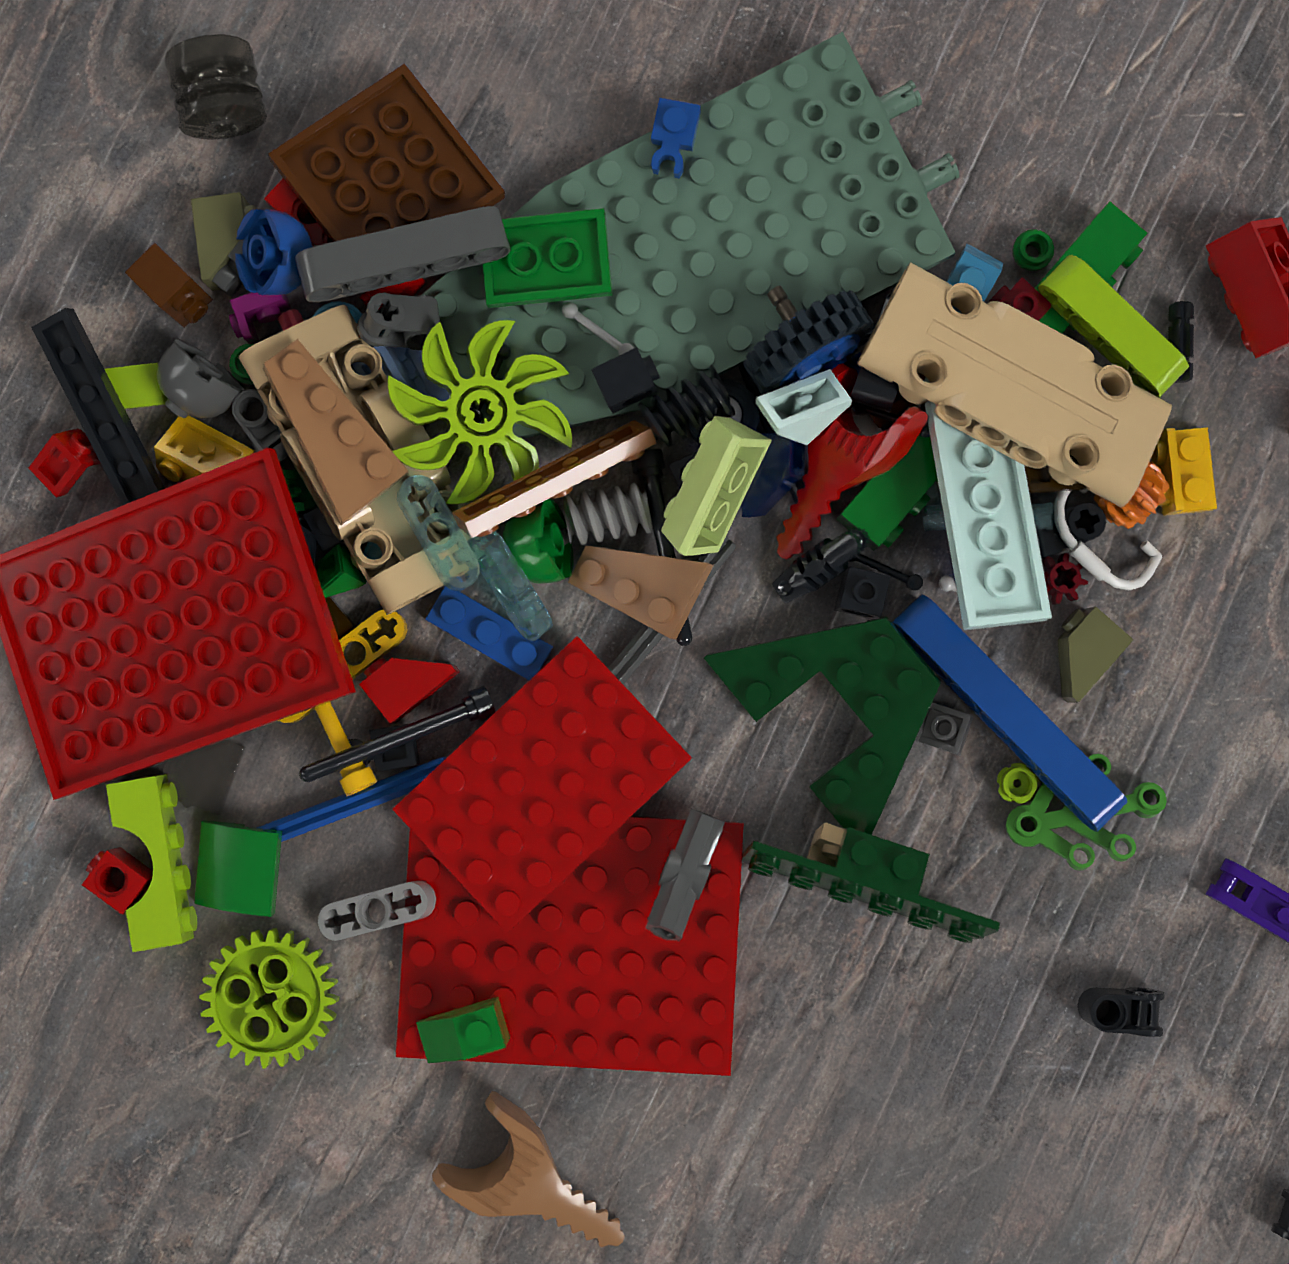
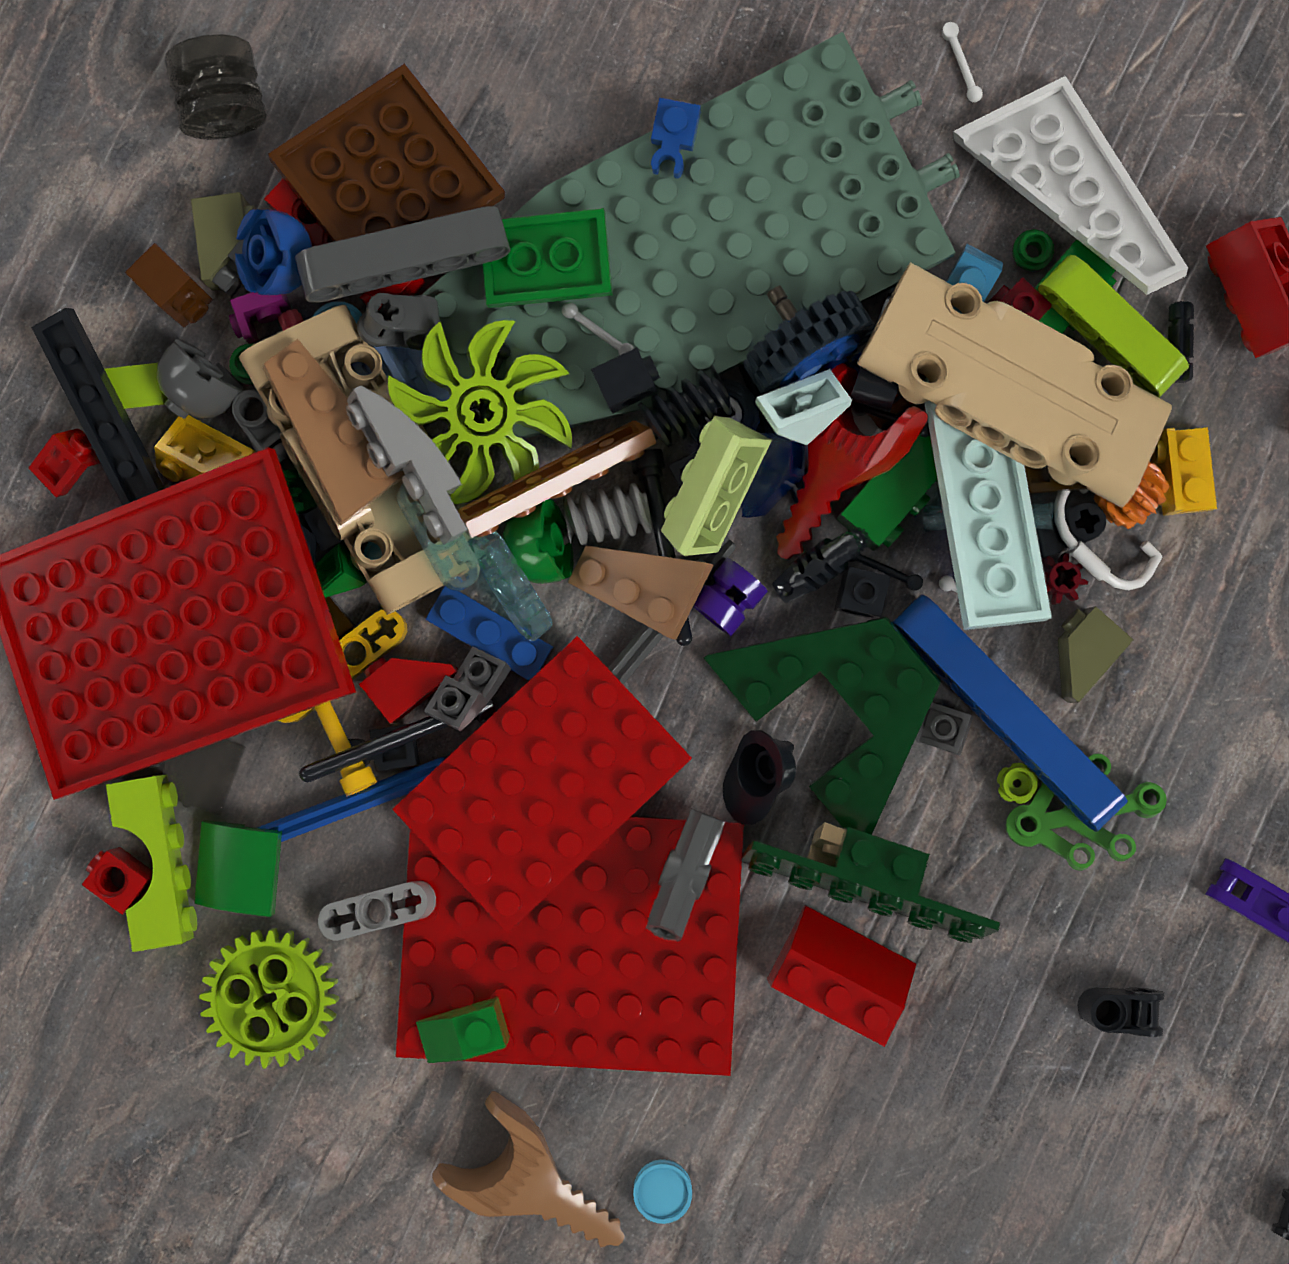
(402, 445): none -> light grey slope
(469, 691): none -> flat silver slope
(662, 1191): none -> medium azure piece
(718, 607): none -> dark purple wheel
(757, 776): none -> black piece
(843, 975): none -> red slope
(950, 34): none -> white hinge
(1069, 171): none -> white wing

